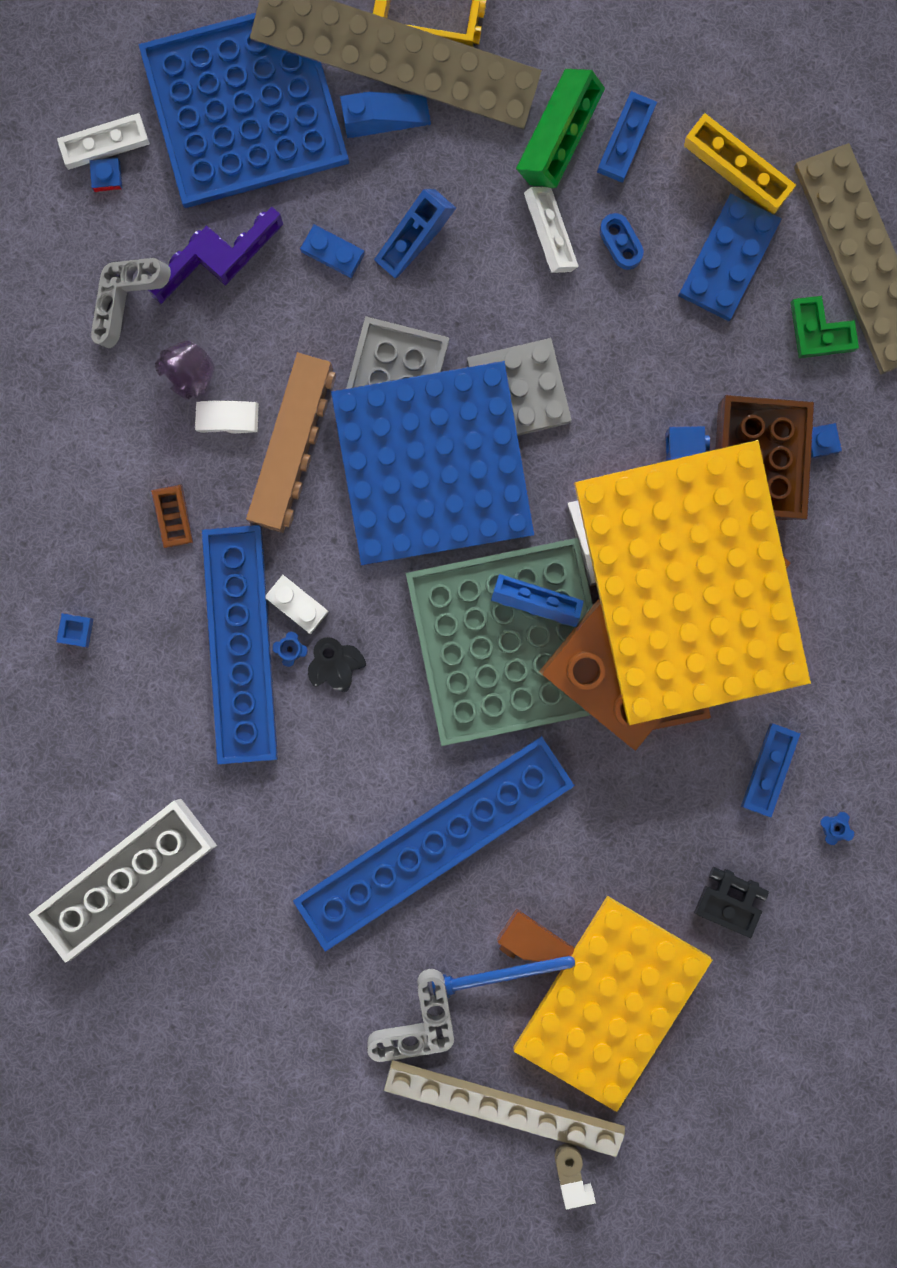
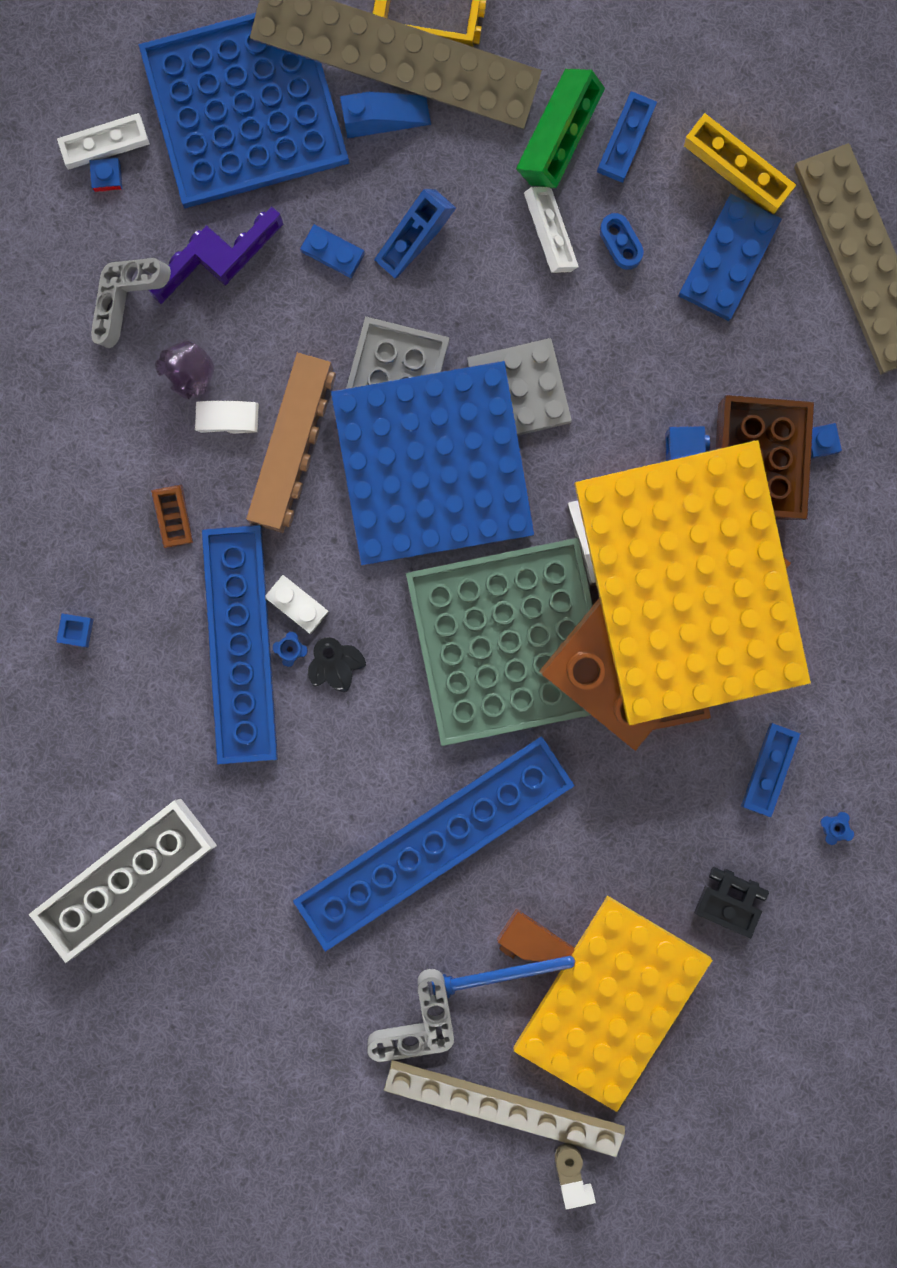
(537, 600): blue plate -> none
(817, 337): green plate -> none

